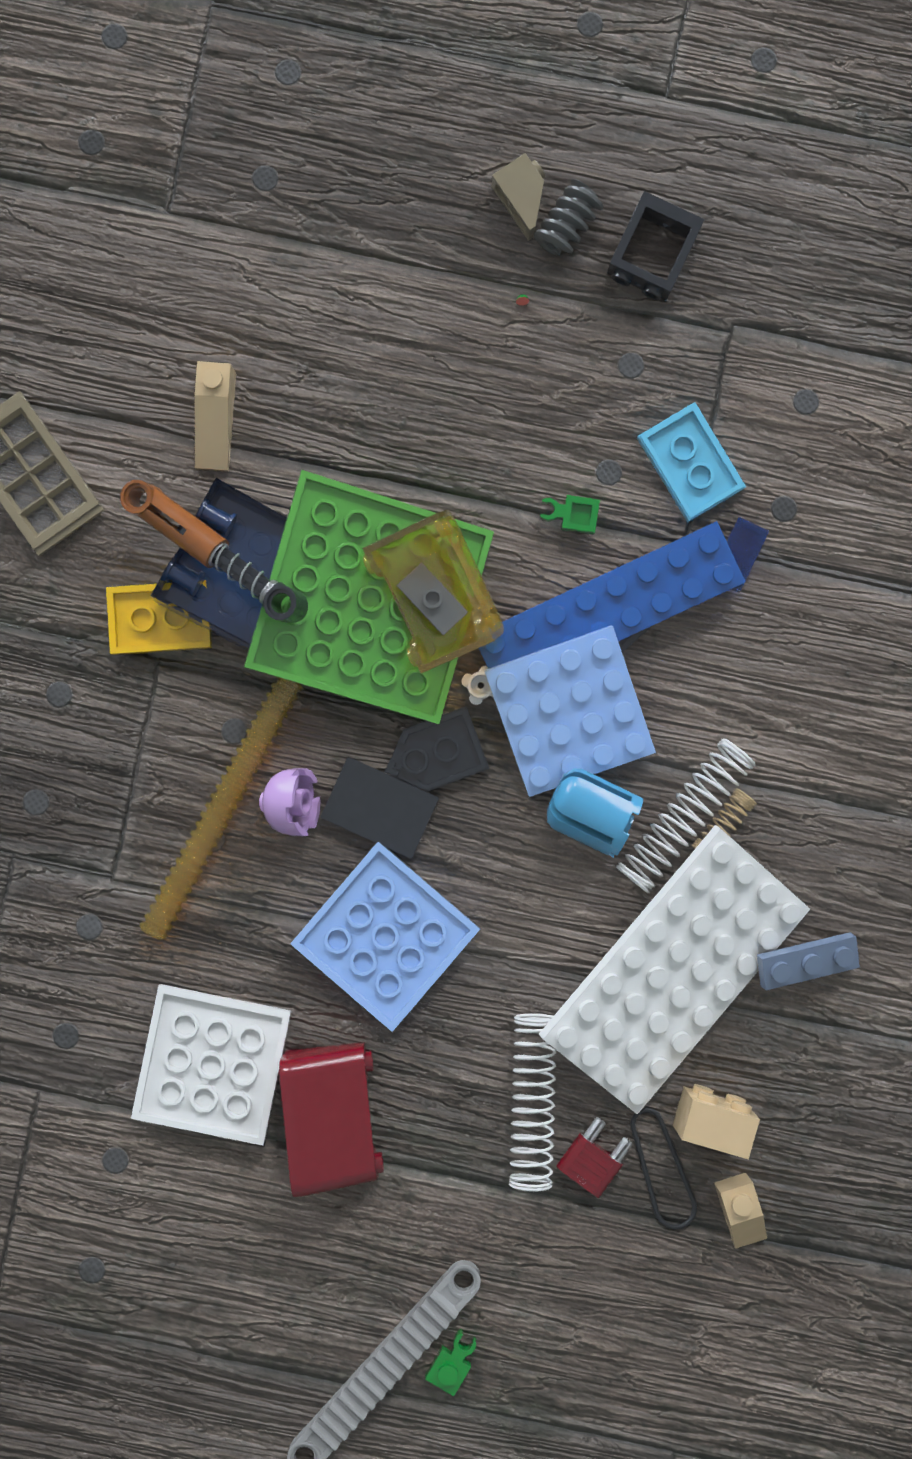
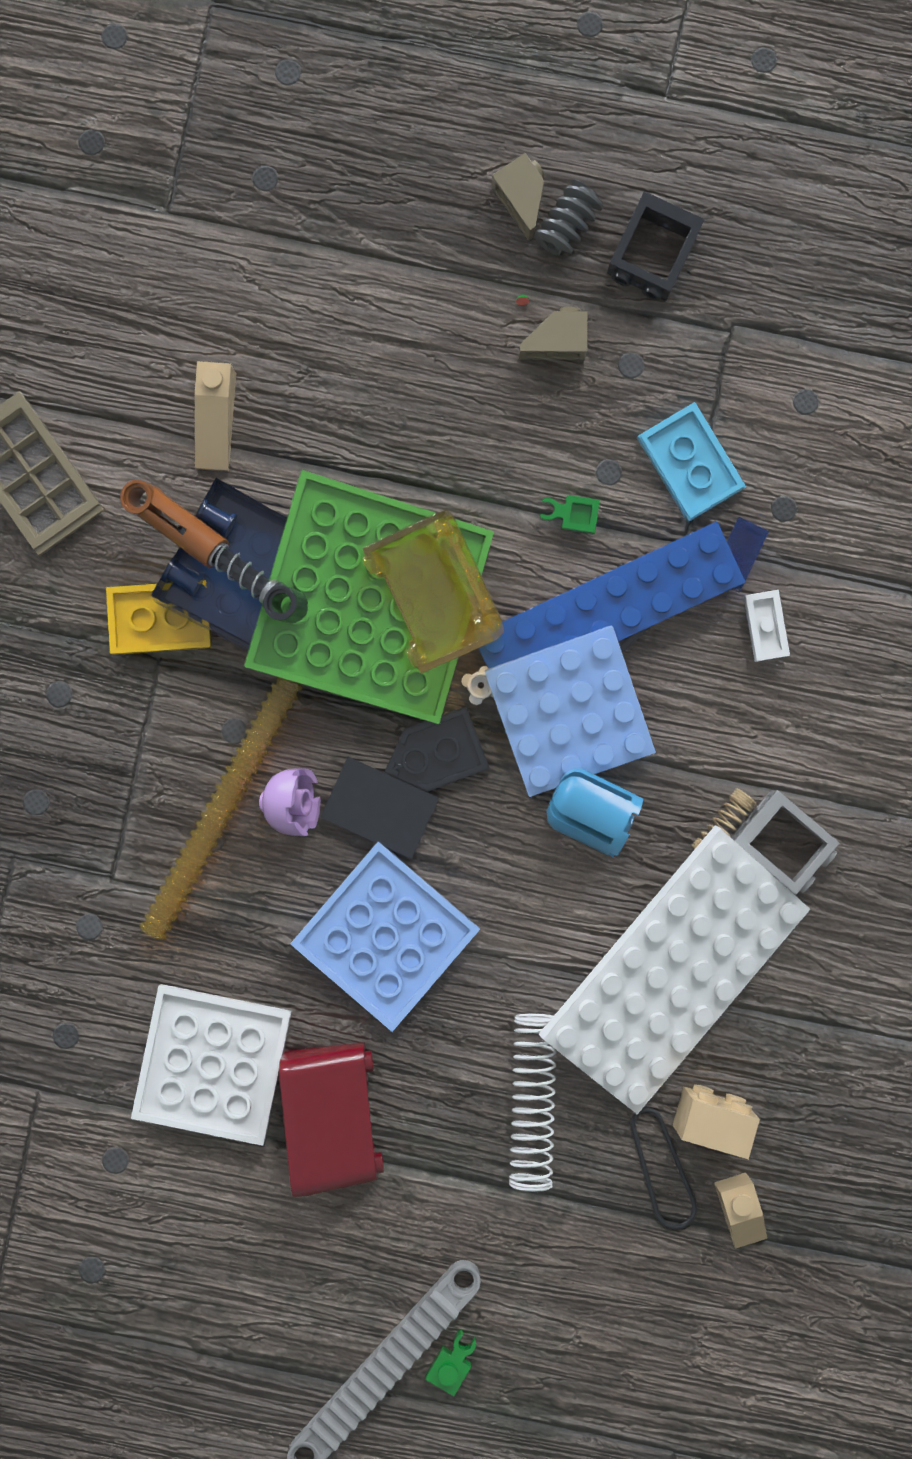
(432, 599): dark grey plate -> none
(558, 337): none -> dark tan slope
(590, 1163): dark red piece -> none
(738, 755): white piece -> none
(757, 821): none -> light grey window
(766, 625): none -> white plate
(808, 961): sand blue plate -> none

